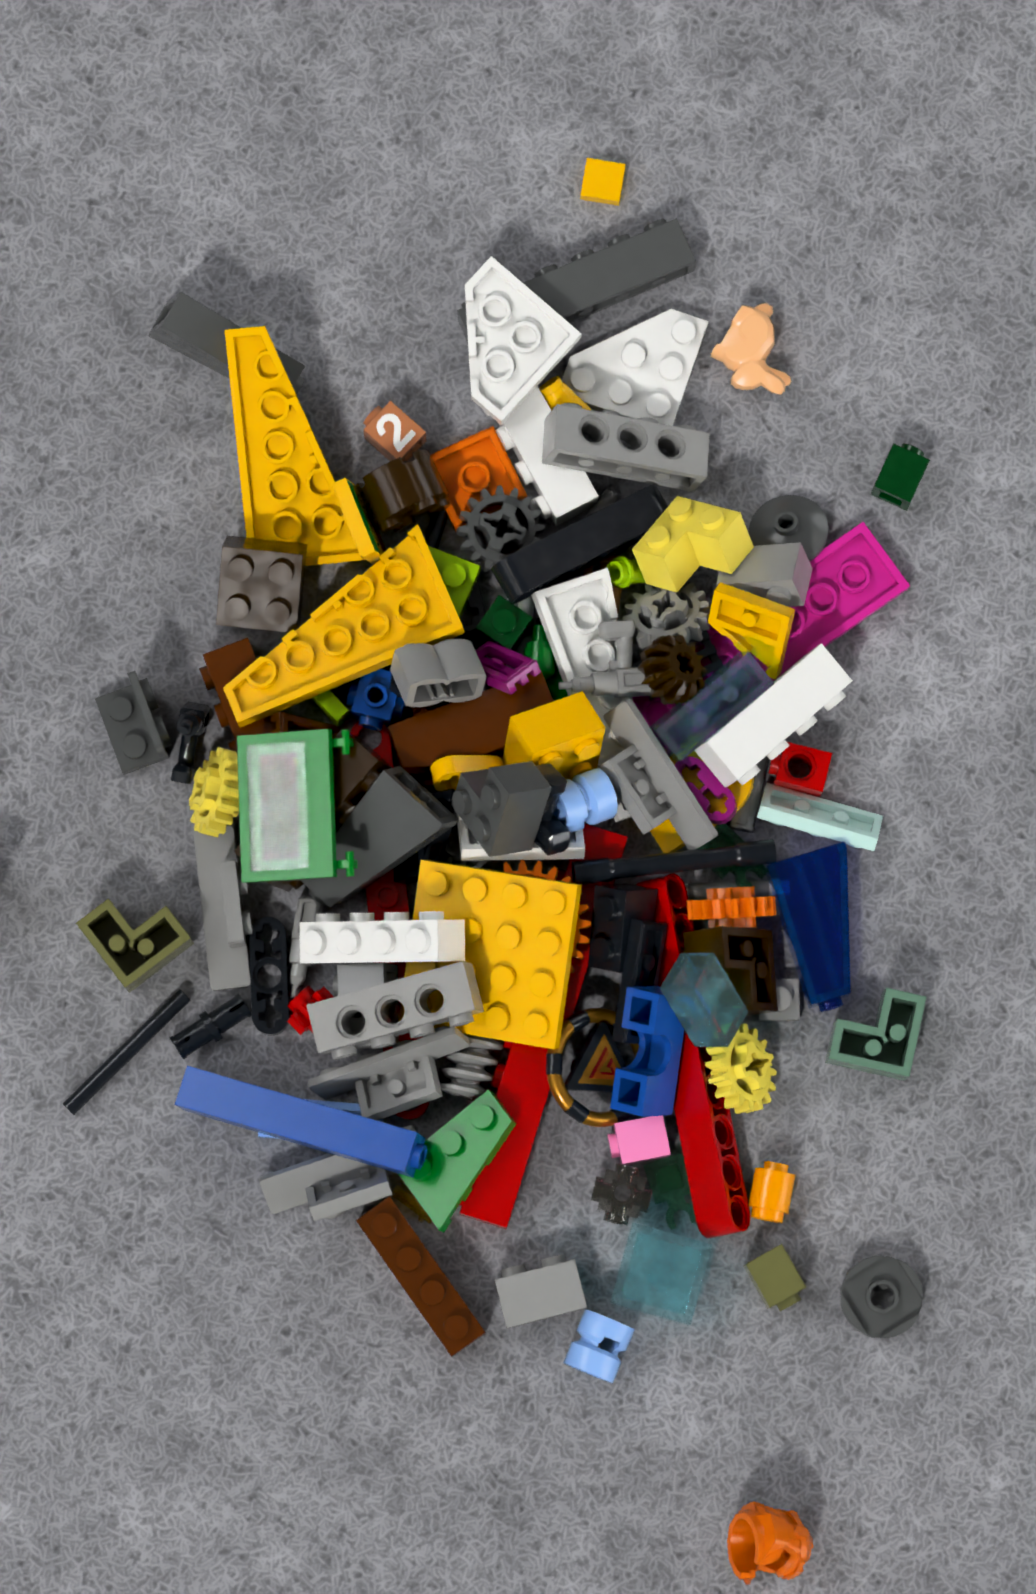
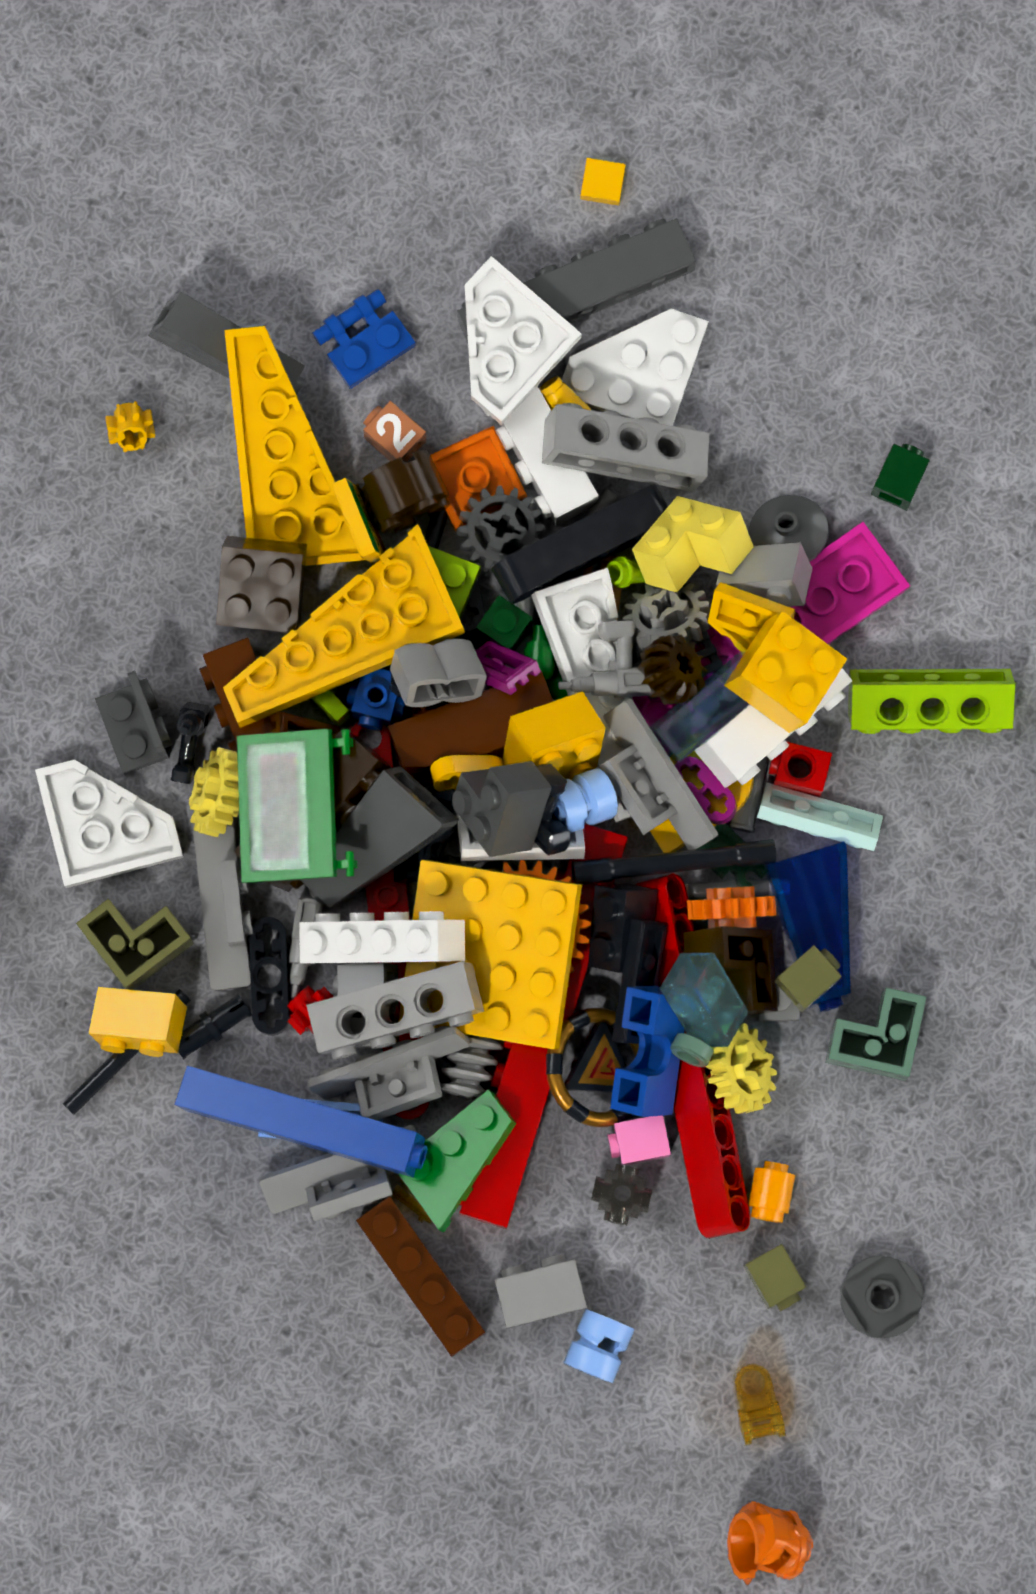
(102, 826): none -> white plate
(130, 426): none -> yellow gear
(137, 1021): none -> yellow brick
(371, 348): none -> blue plate
(660, 1274): clear light blue brick -> none
(670, 1185): clear green plate -> none
(691, 1050): none -> sand green tile
(746, 349): light nougat animal -> none
(757, 1406): none -> clear yellow piece
(785, 672): none -> yellow brick
(809, 977): none -> olive brick
(914, 686): none -> lime brick

